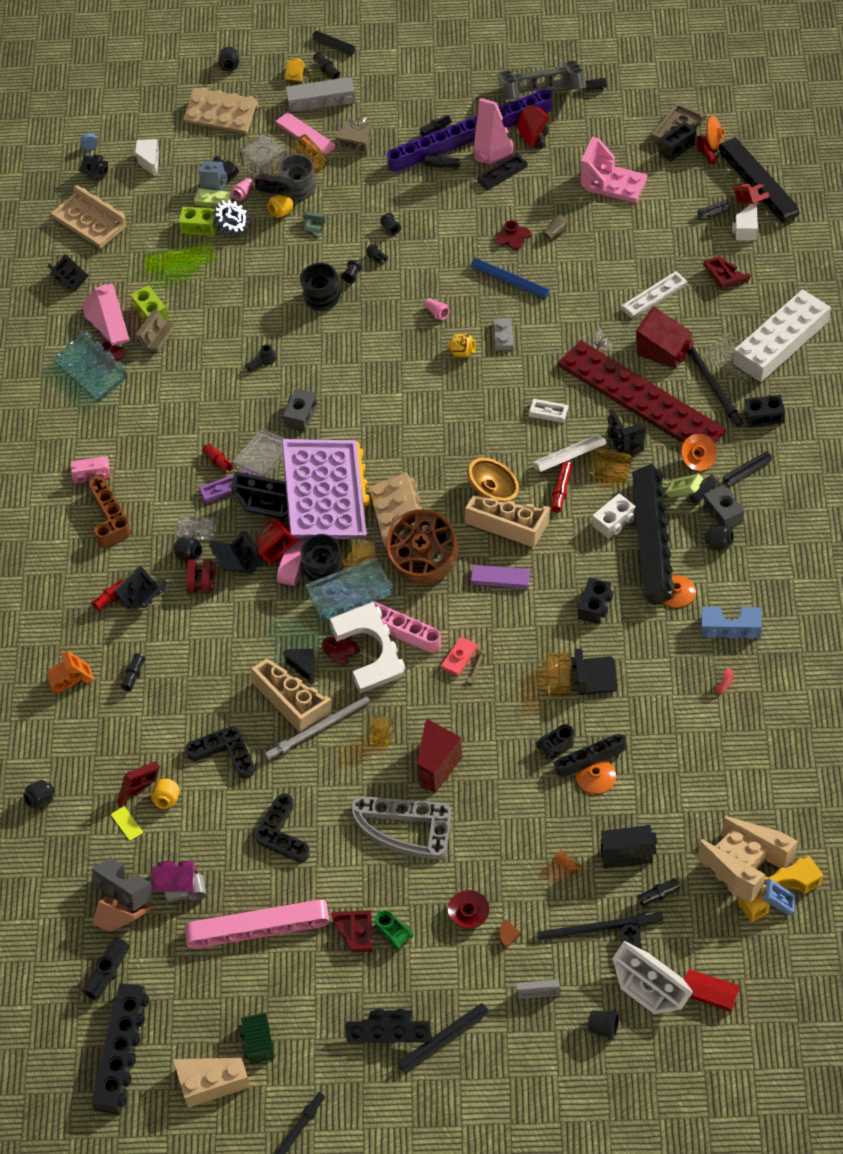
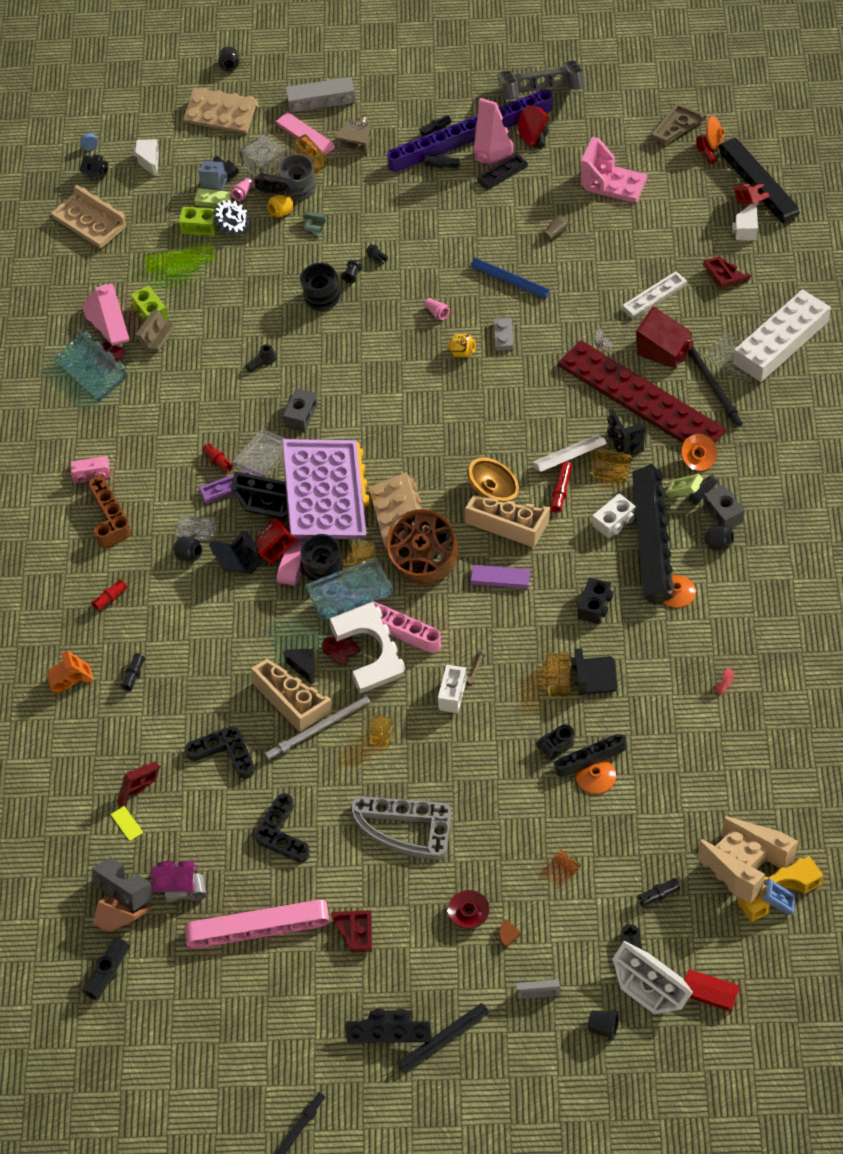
(38, 794): black head -> none
(69, 272): black bracket -> none
(126, 997): black brick -> none
(139, 589): black bracket -> none
(165, 793): yellow head -> none
(207, 582): dark red brick -> none
(210, 1078): tan wedge -> none
(257, 1038): dark green brick -> none
(294, 70): yellow bracket -> none
(326, 65): black pin -> none
(334, 42): black axle -> none
(392, 227): black bush -> none
(395, 932): green piece -> none
(437, 756): dark red slope -> none
(452, 688): none -> white brick
(459, 656): coral plate -> none
(513, 234): dark red plate -> none
(547, 413): white tile -> none
(595, 83): black pin -> none
(628, 846): black brick -> none
(640, 920): black bar -> none
(677, 141): black brick -> none
(713, 209): black axle -> none
(746, 626): medium blue arch -> none
(747, 468): black axle -> none
(764, 411): black brick -> none

